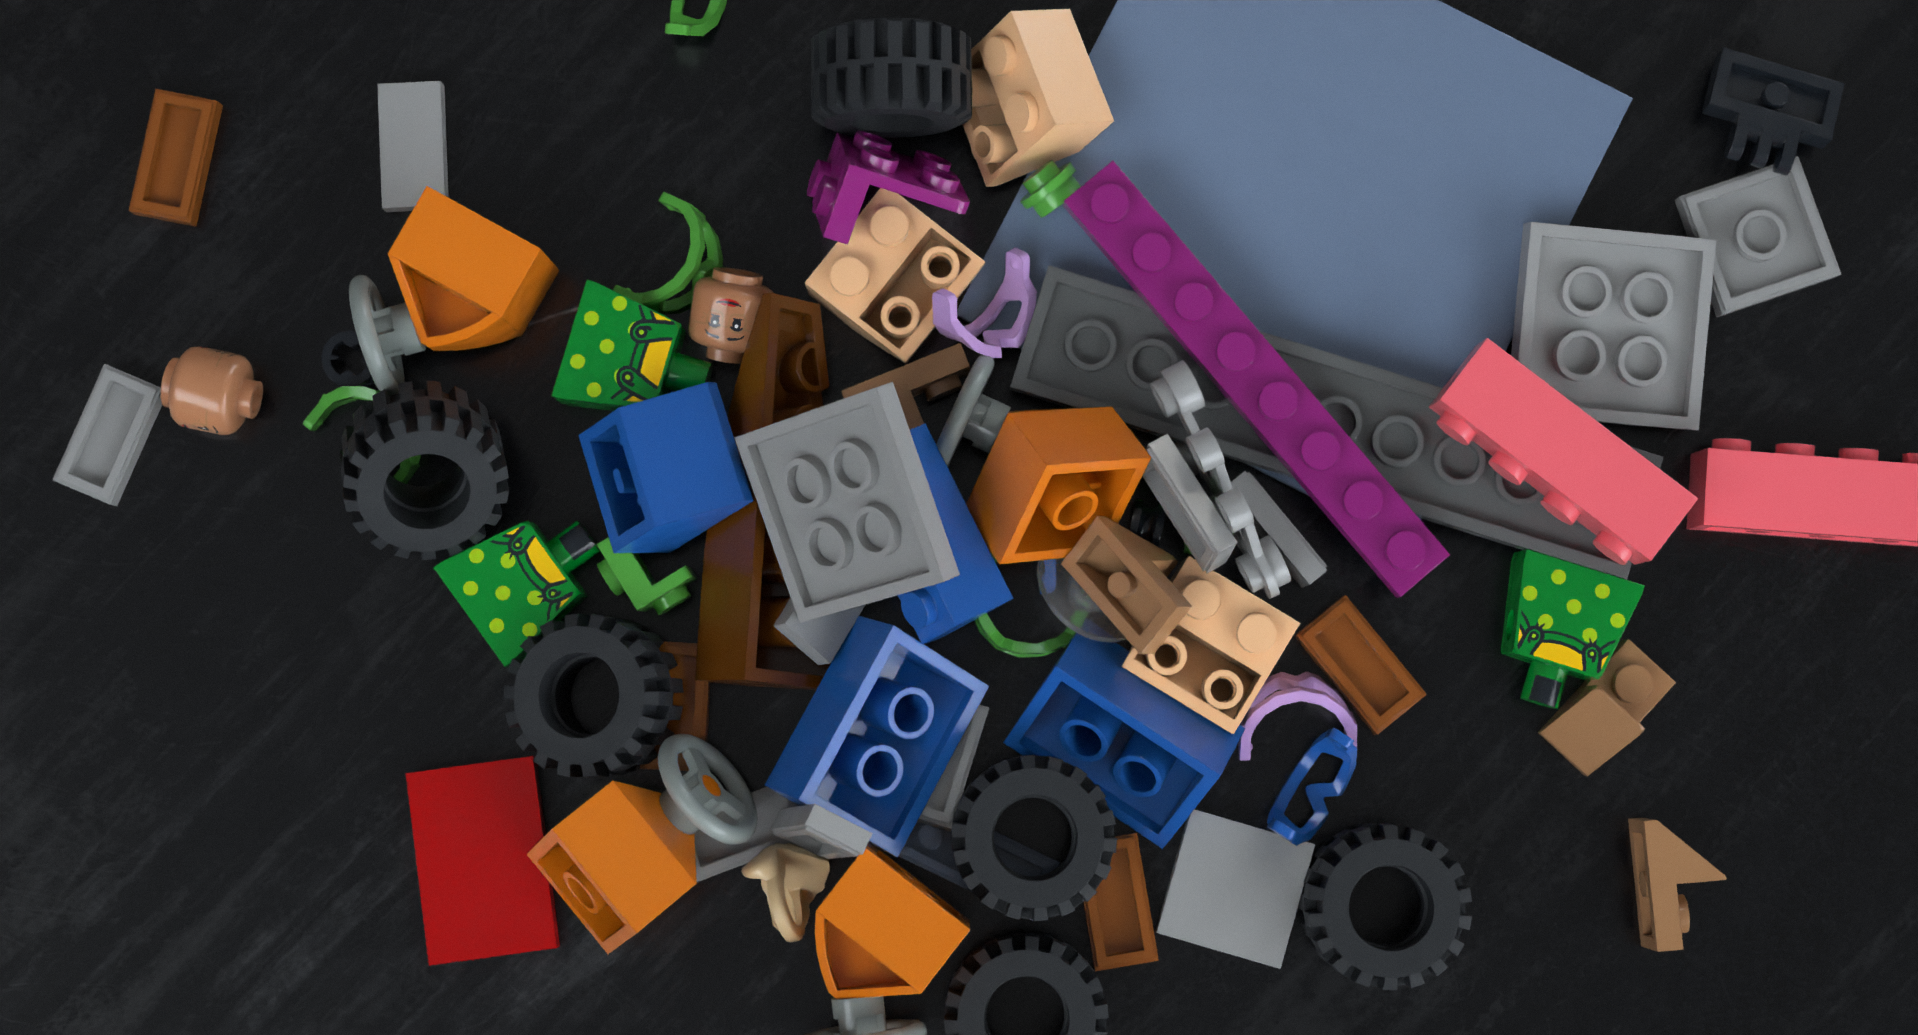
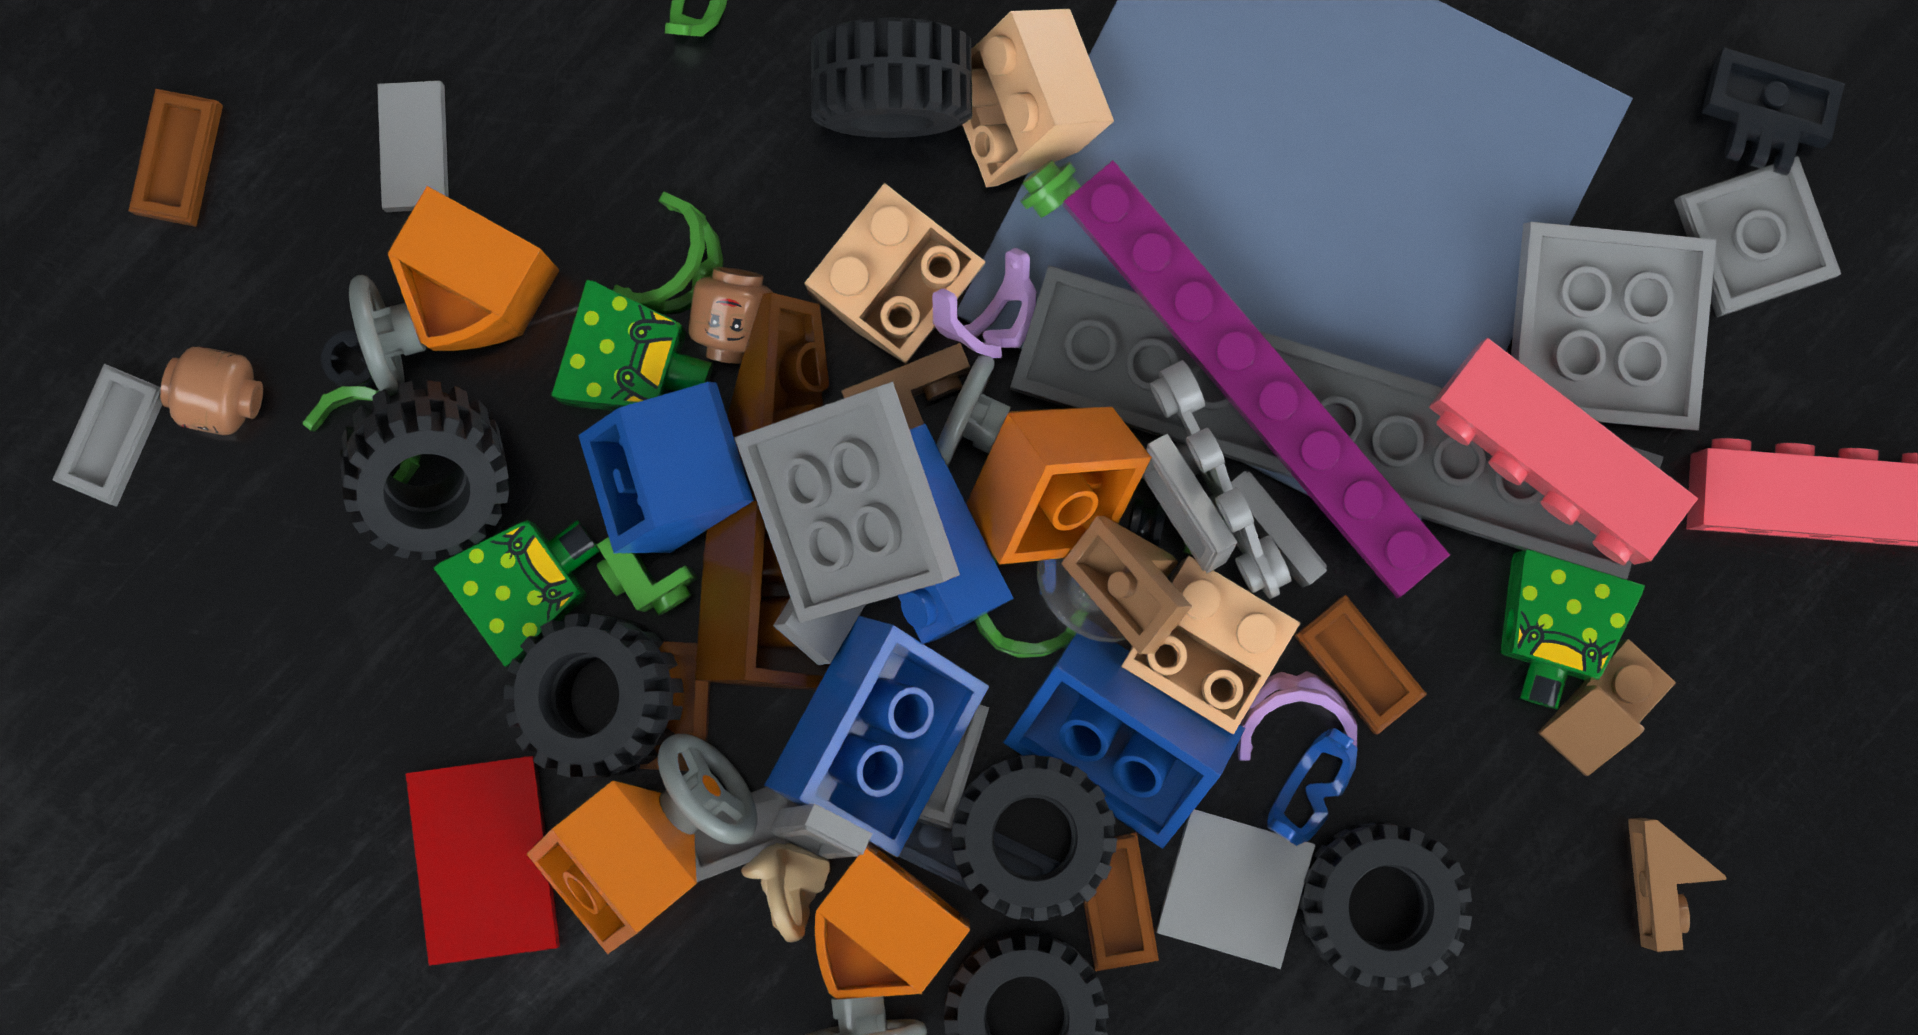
(868, 160): magenta bracket -> none

